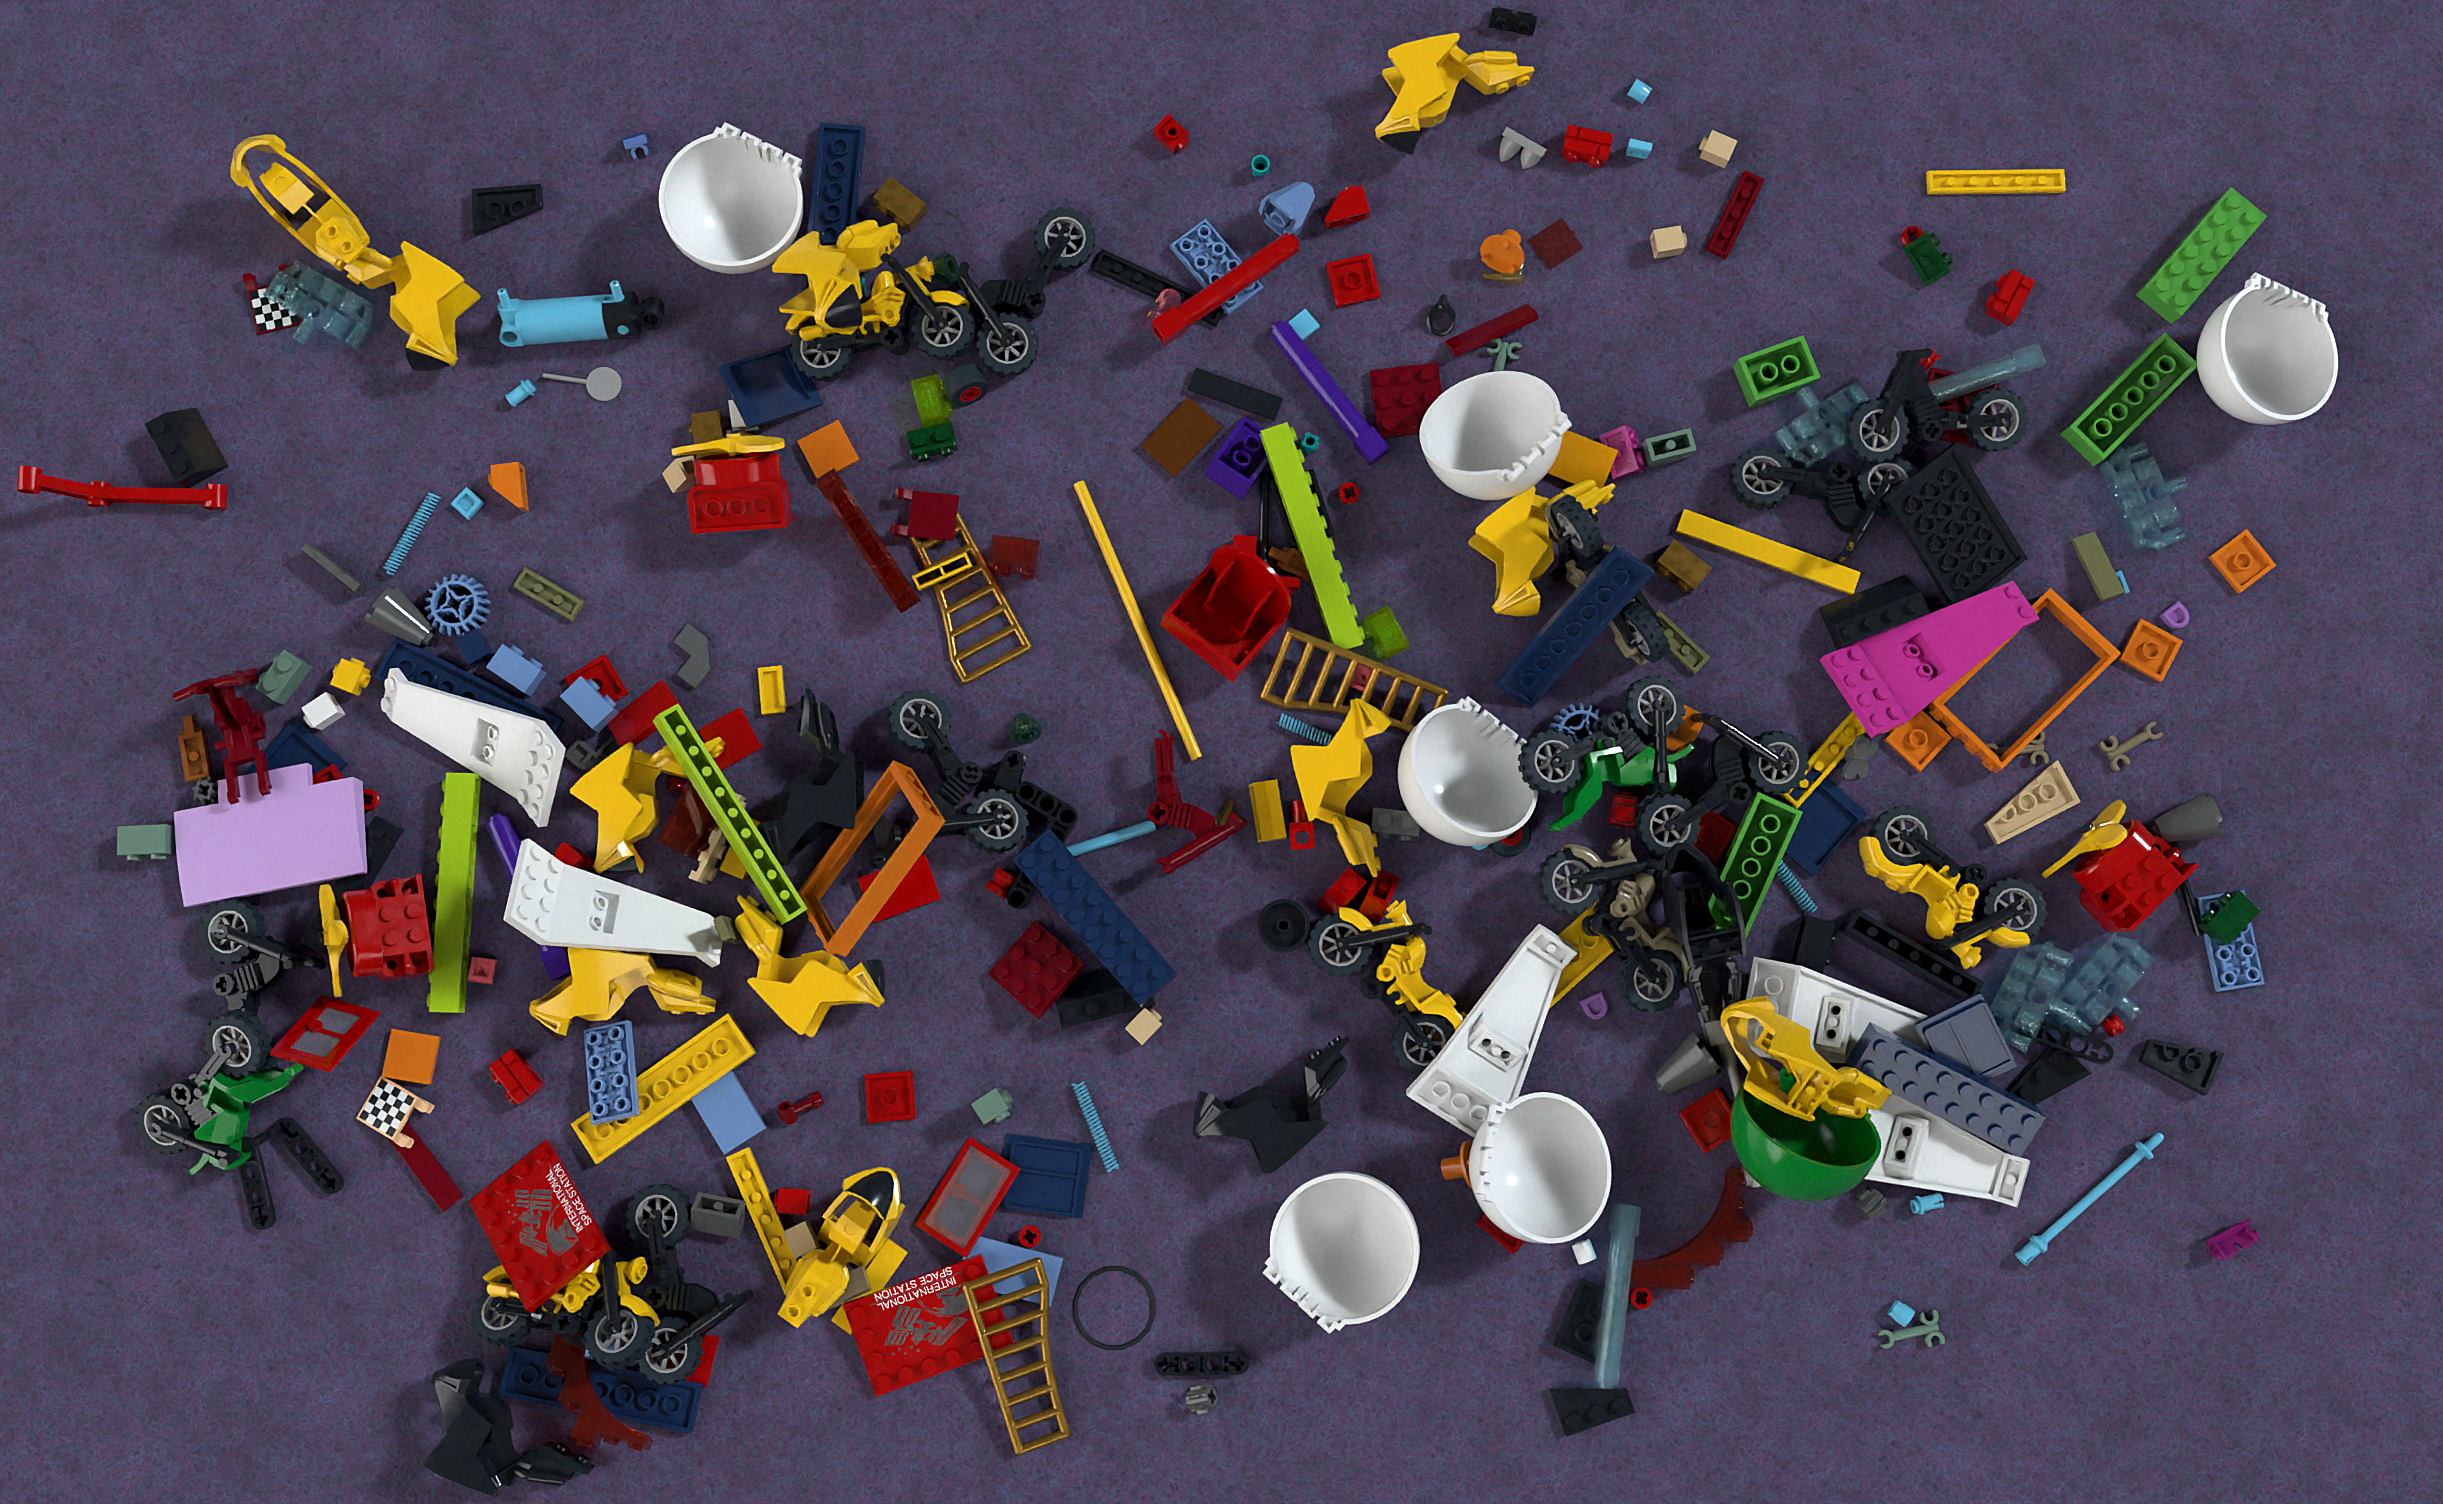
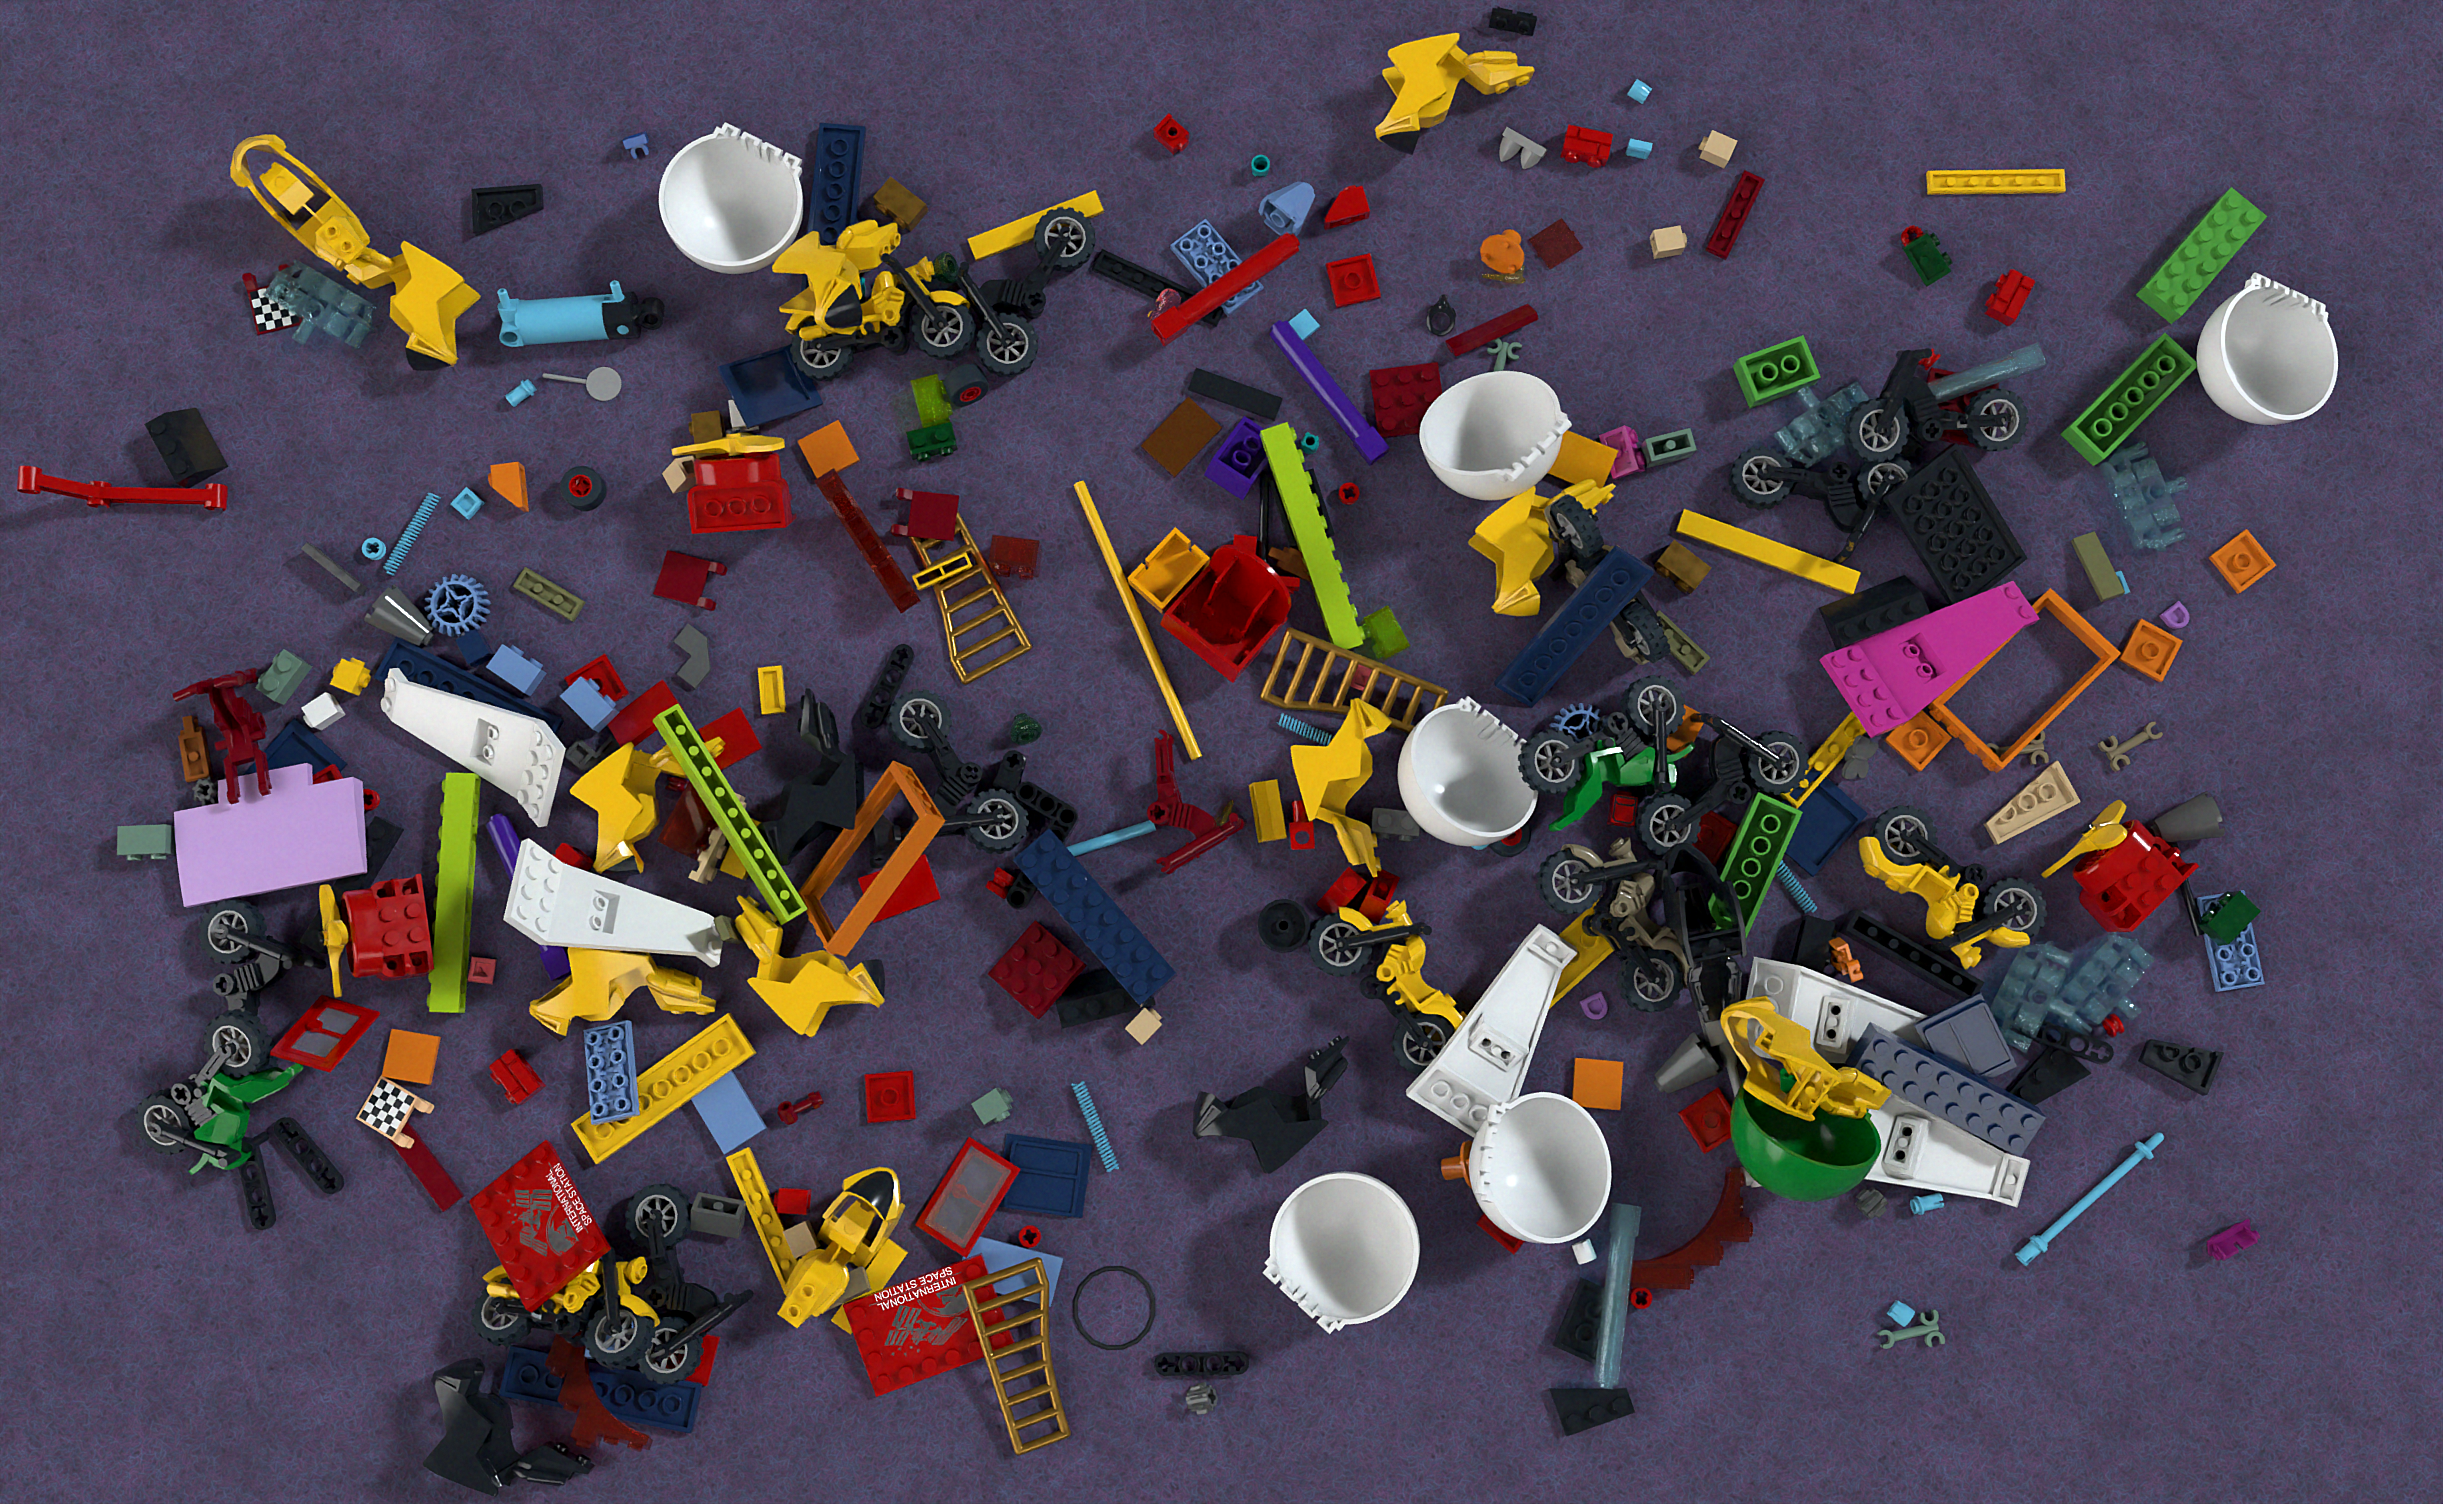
(374, 556): none -> medium azure bush
(575, 484): none -> black wheel
(684, 579): none -> dark red flag
(884, 685): none -> black beam
(1023, 229): none -> yellow tile
(1169, 570): none -> light orange piece
(1597, 1083): none -> orange tile
(1846, 963): none -> orange piece

